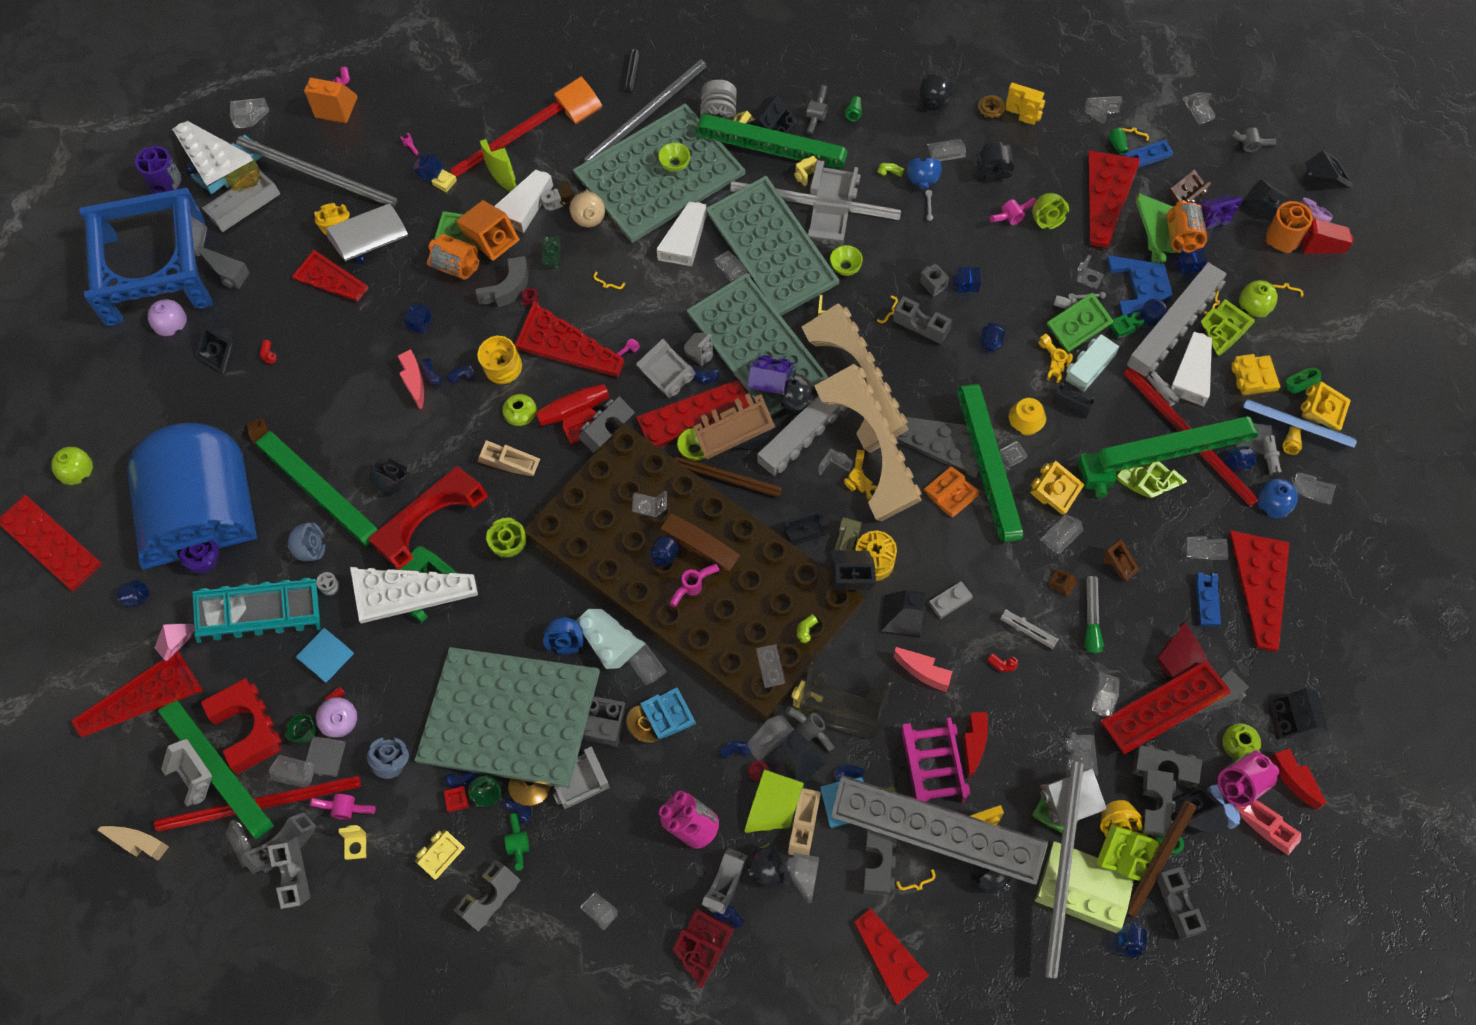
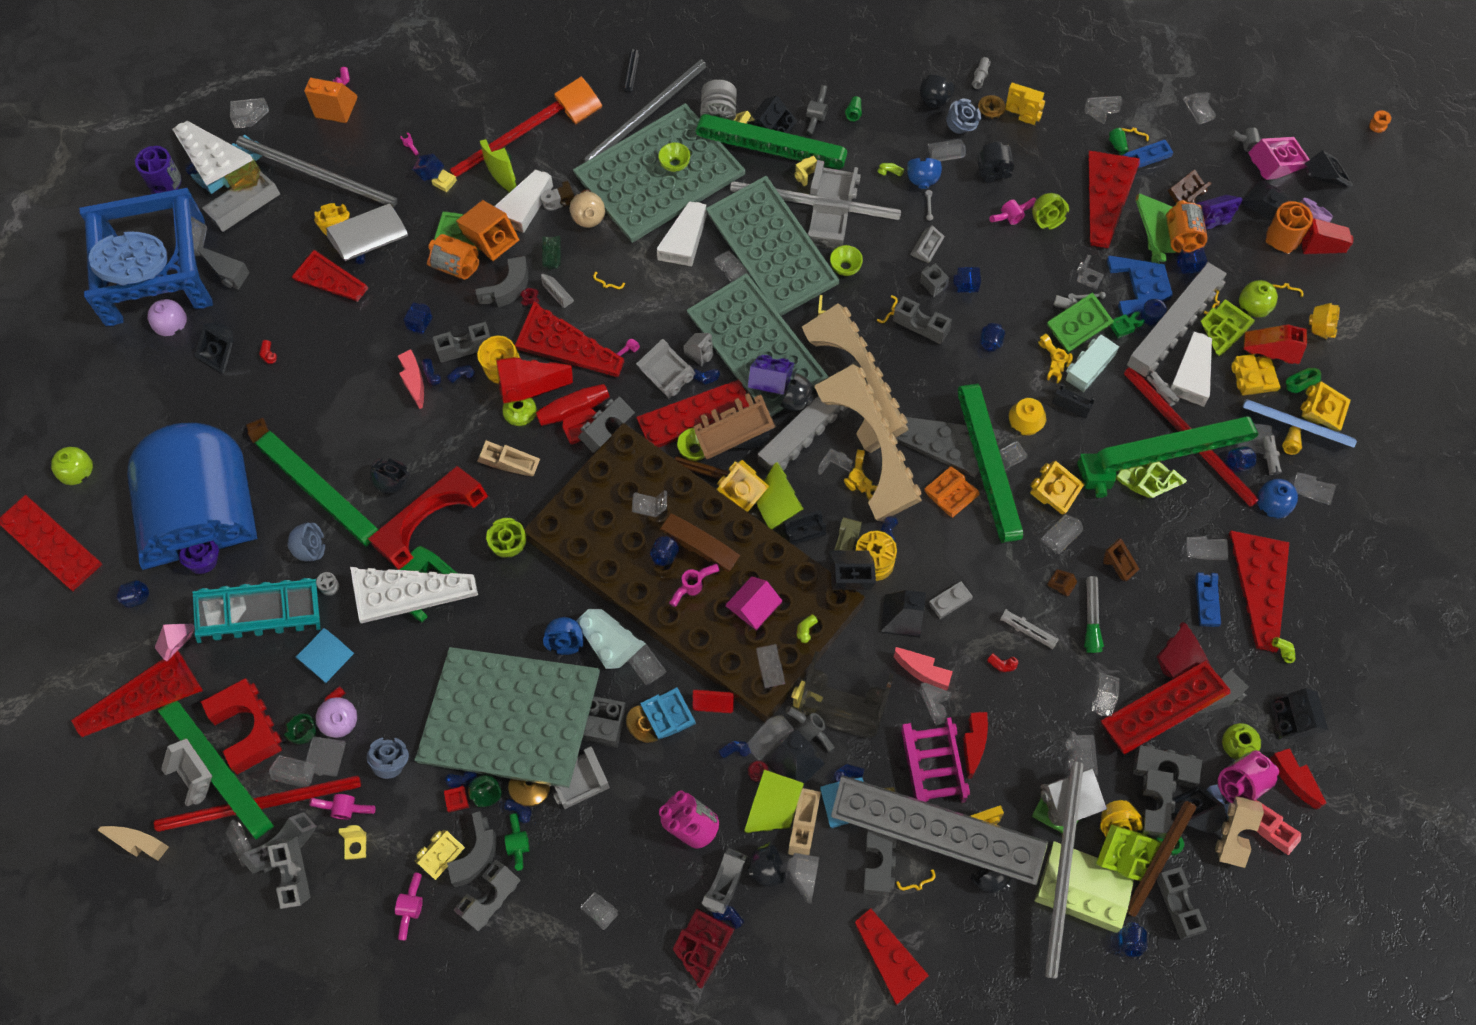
(128, 258): none -> medium blue plate
(408, 906): none -> dark pink piece
(456, 347): none -> dark grey arch
(477, 862): none -> dark grey arch
(525, 379): none -> red wedge
(556, 290): none -> light grey slope
(713, 701): none -> red slope
(742, 485): none -> yellow plate
(754, 602): none -> dark pink slope
(779, 500): none -> lime slope
(888, 525): none -> clear blue arm
(927, 244): none -> light grey slope
(933, 696): none -> clear slope
(963, 116): none -> sand blue cone
(981, 73): none -> light grey pin
(1242, 815): none -> tan arch
(1277, 342): none -> red slope
(1278, 157): none -> dark pink slope
(1287, 649): none -> lime arm
(1325, 320): none -> yellow cone
(1380, 121): none -> orange wheel

